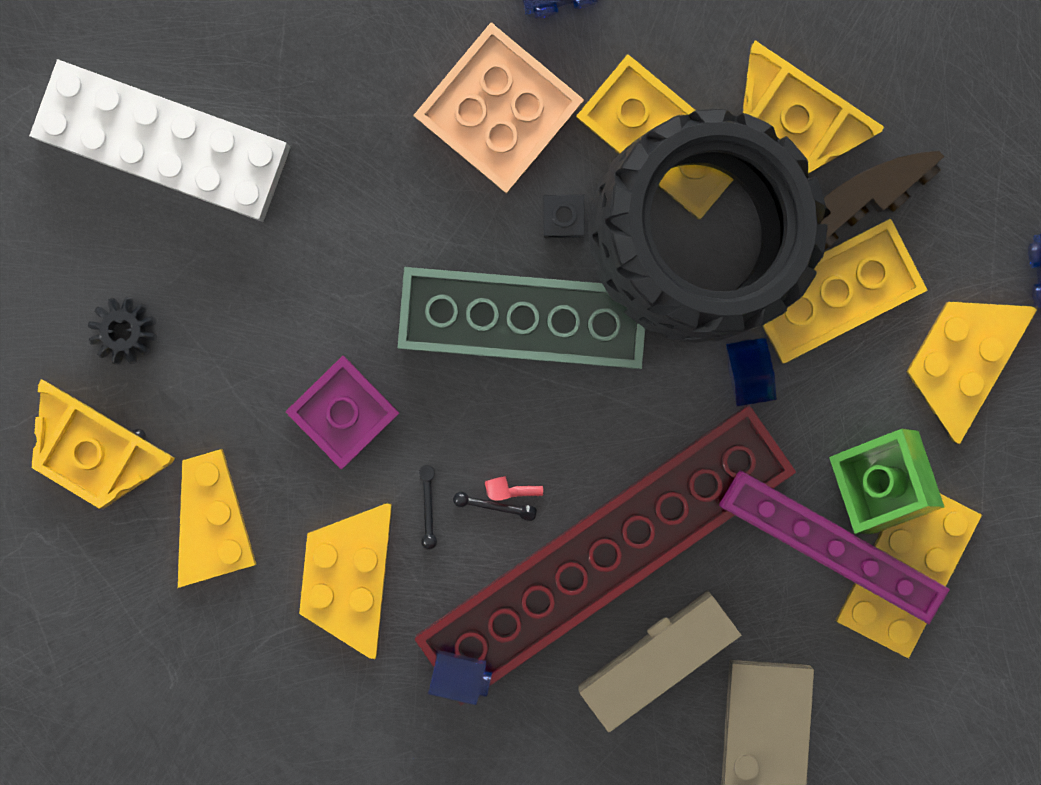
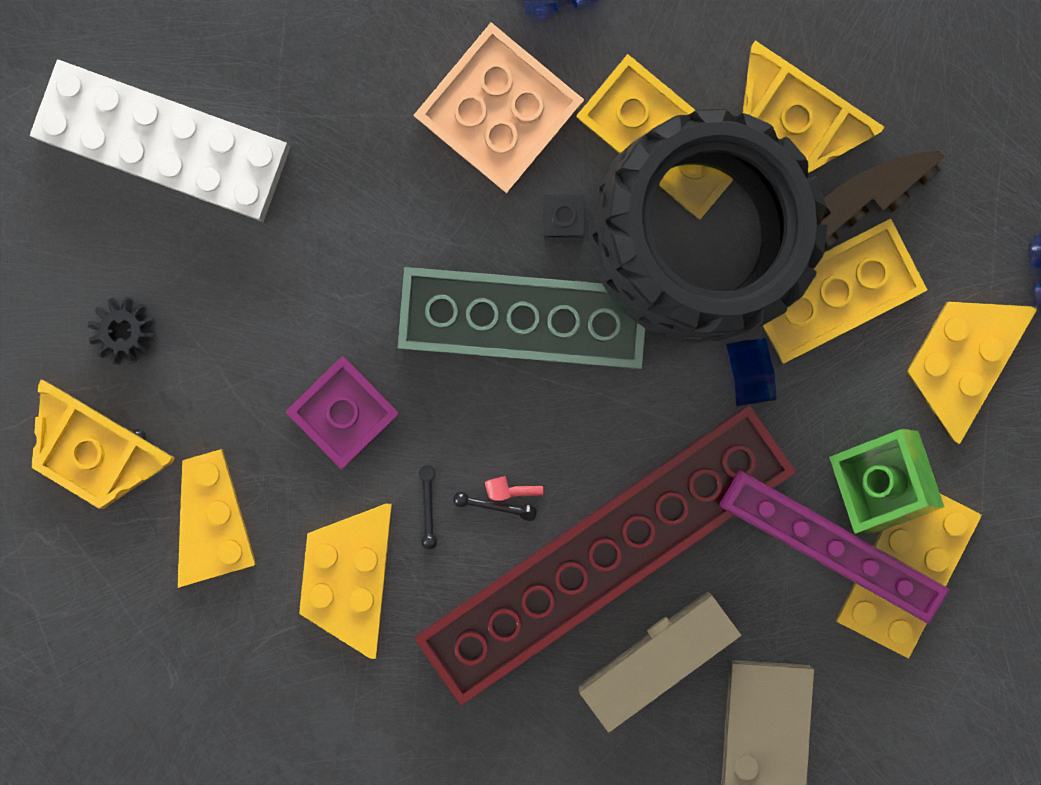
(459, 678): clear blue brick -> none

